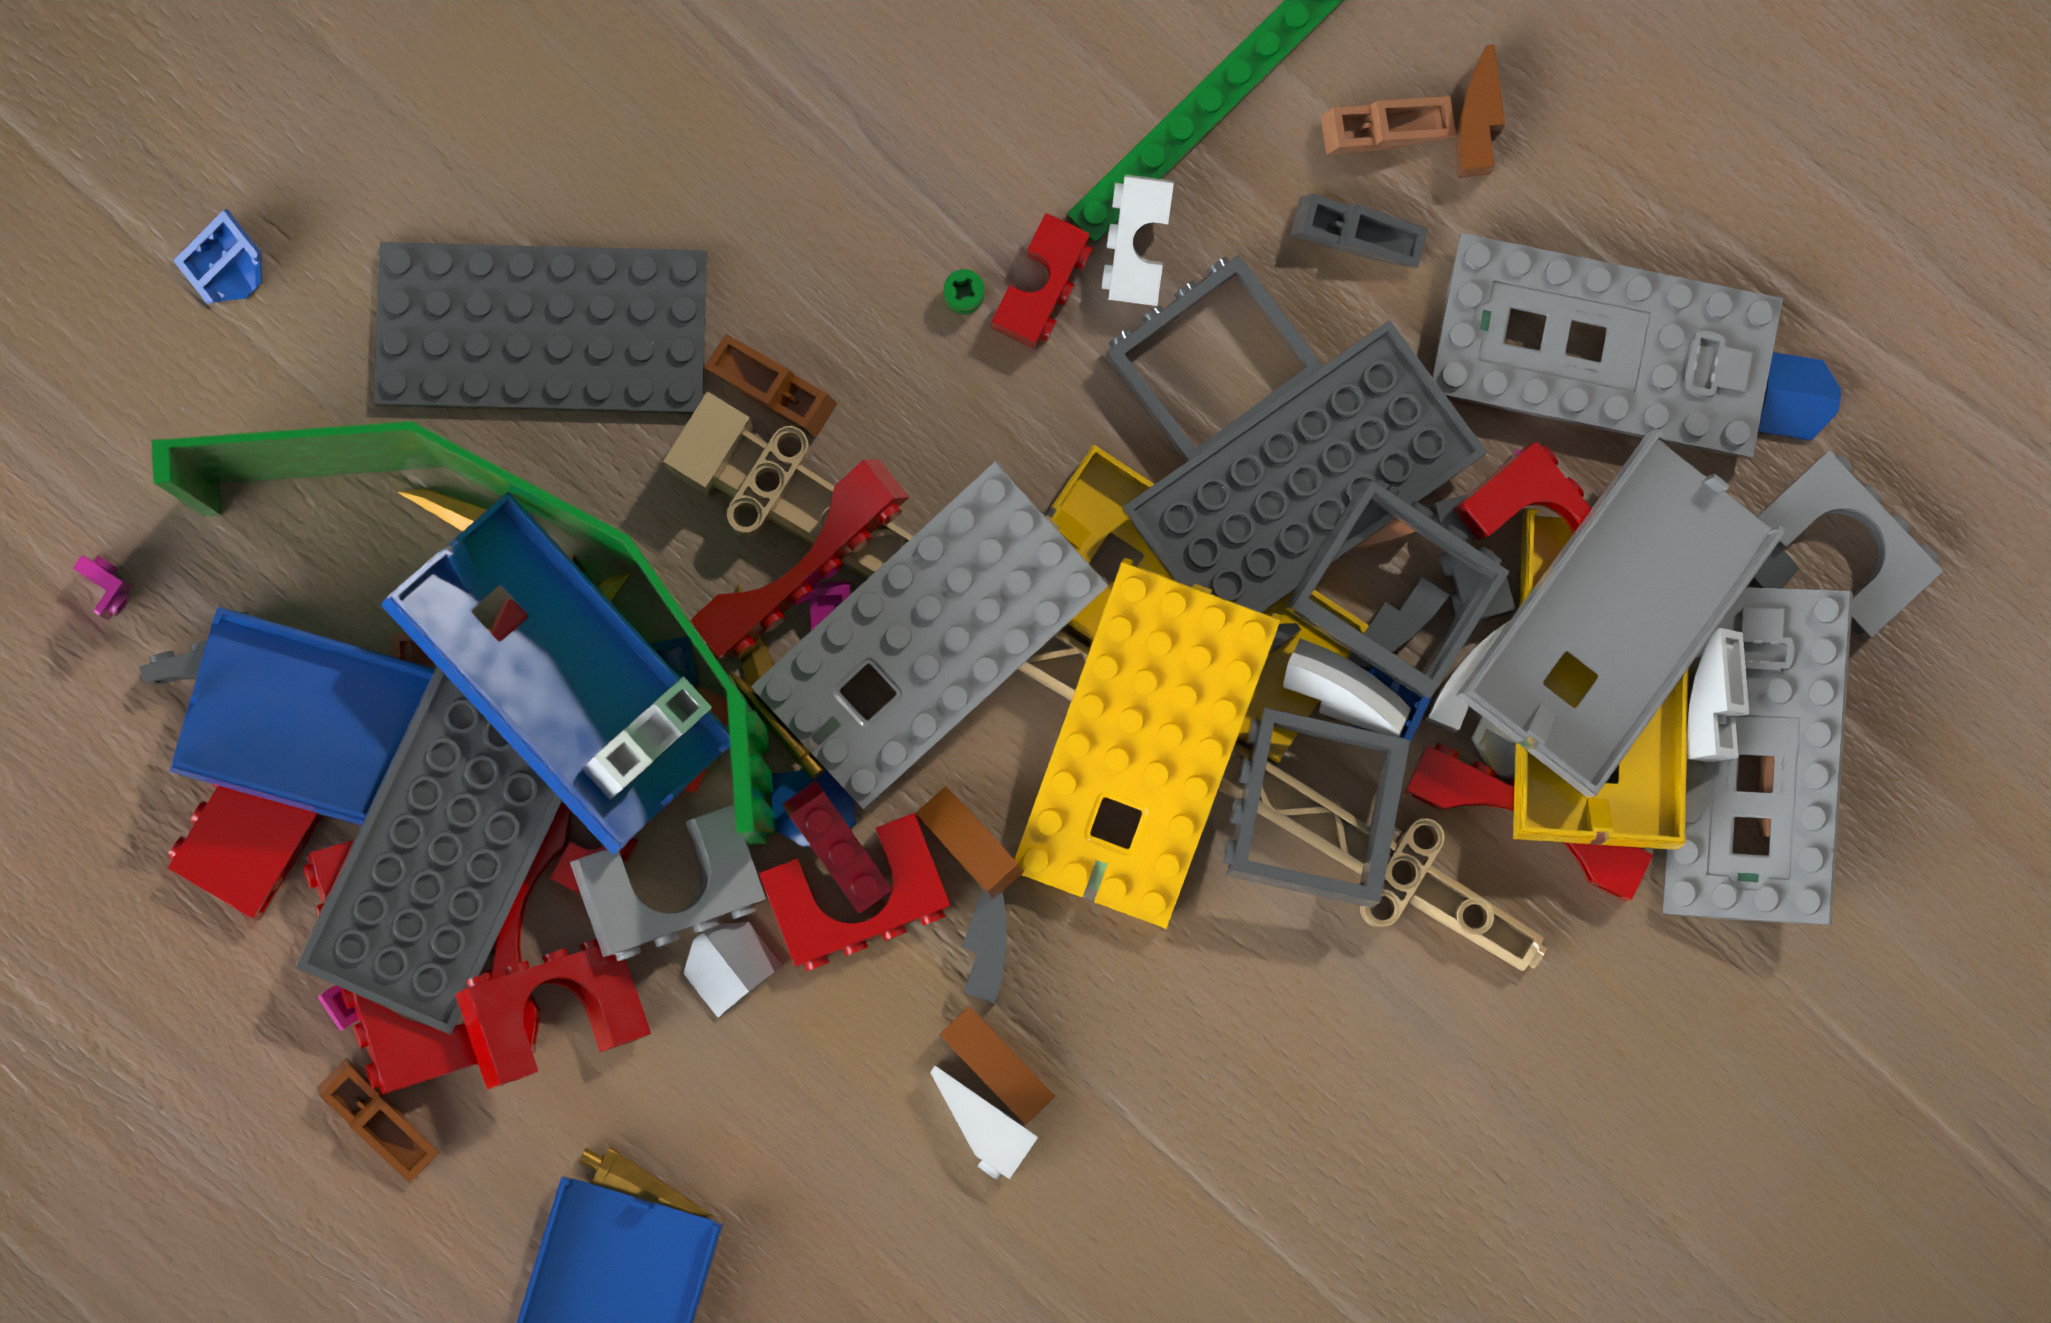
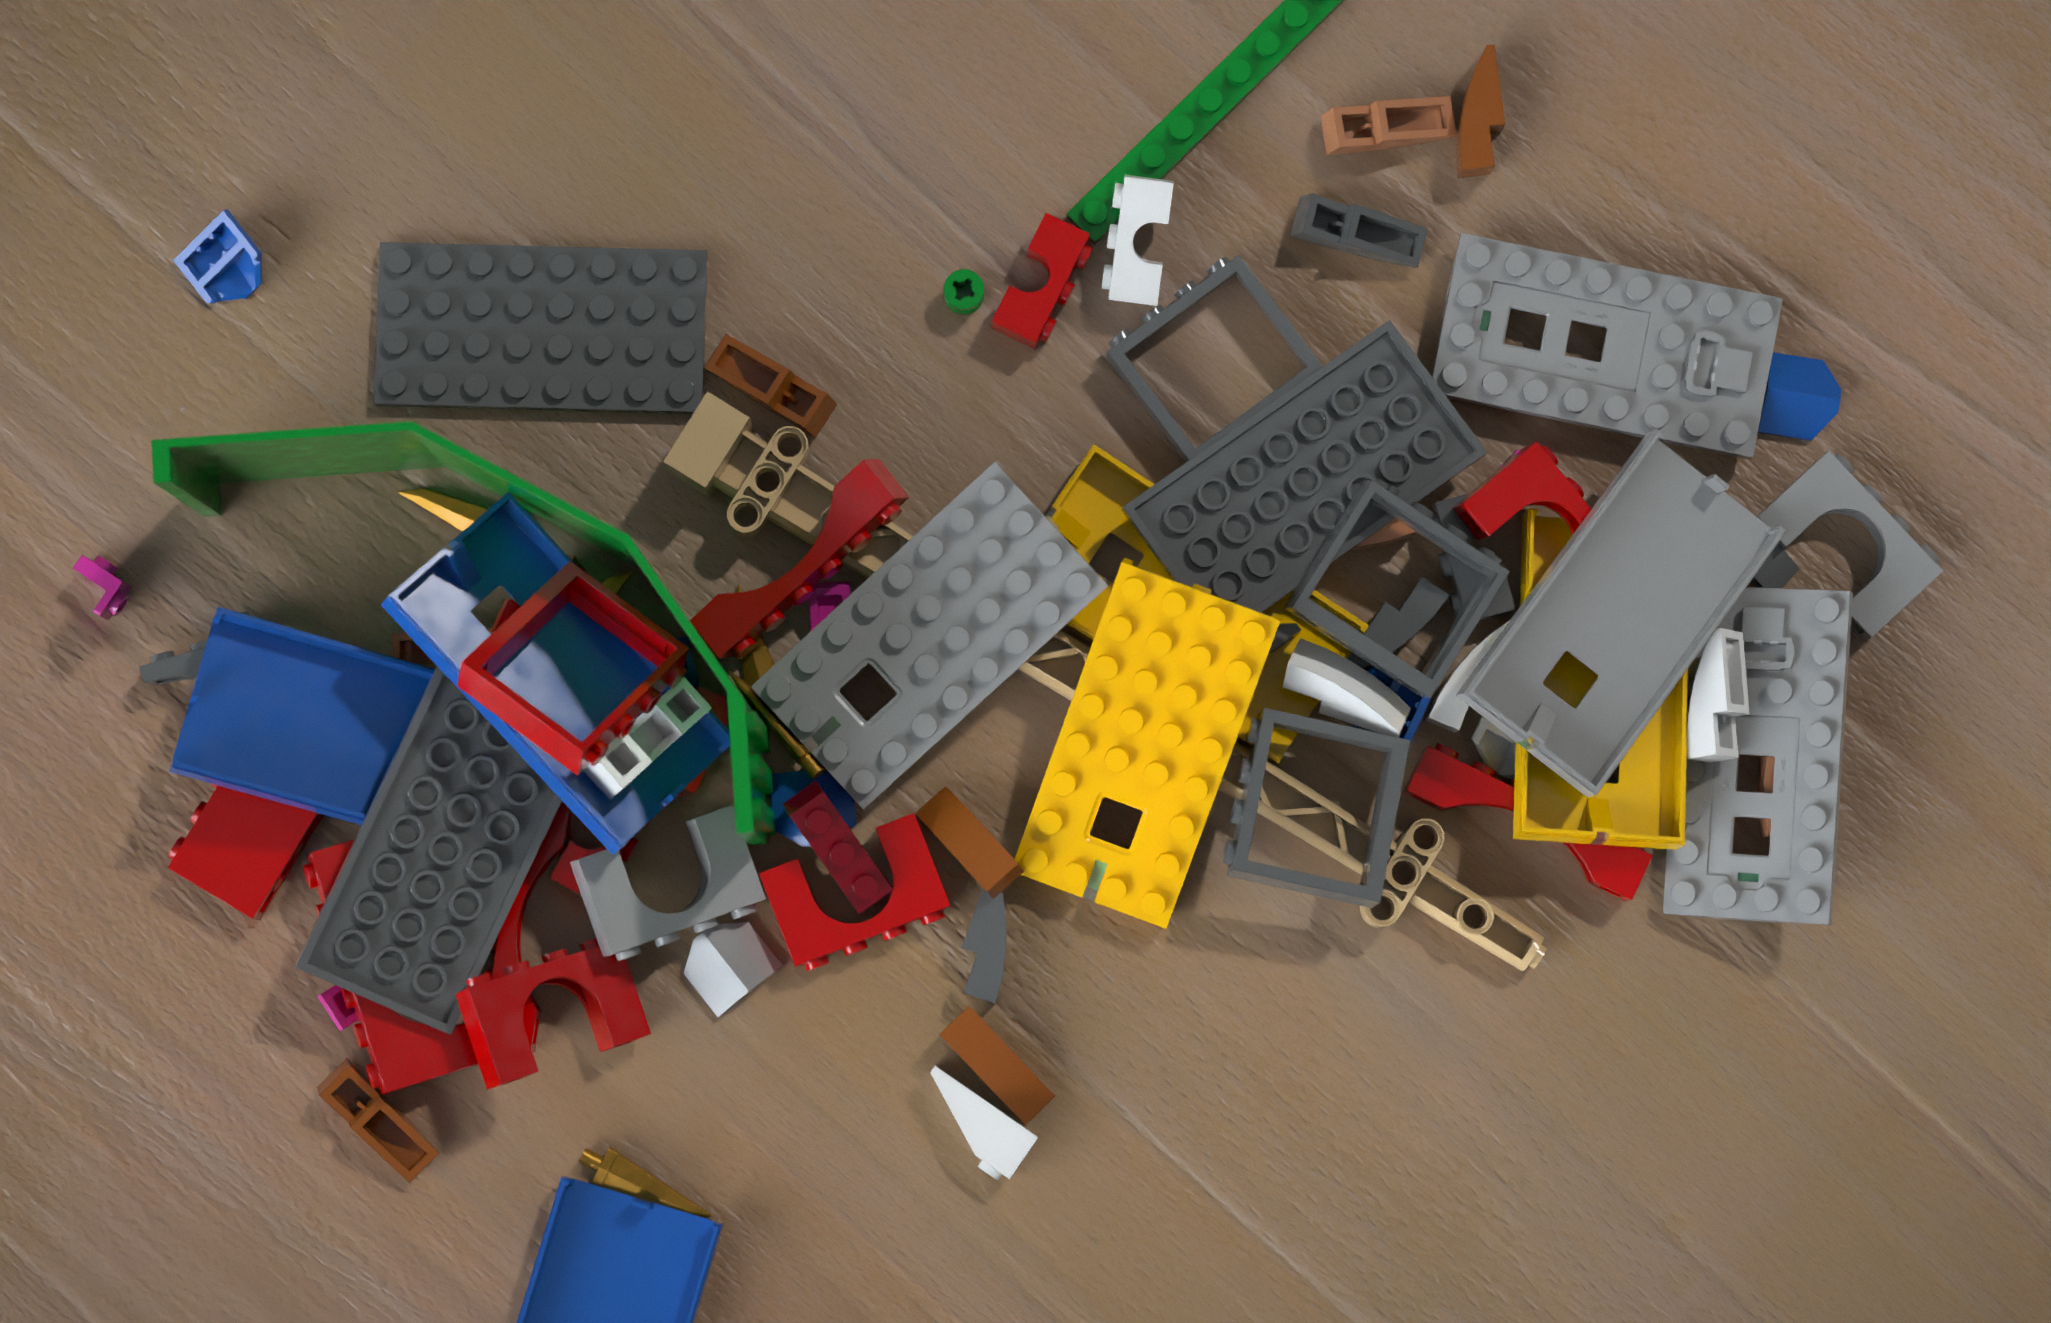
(609, 611): none -> red window

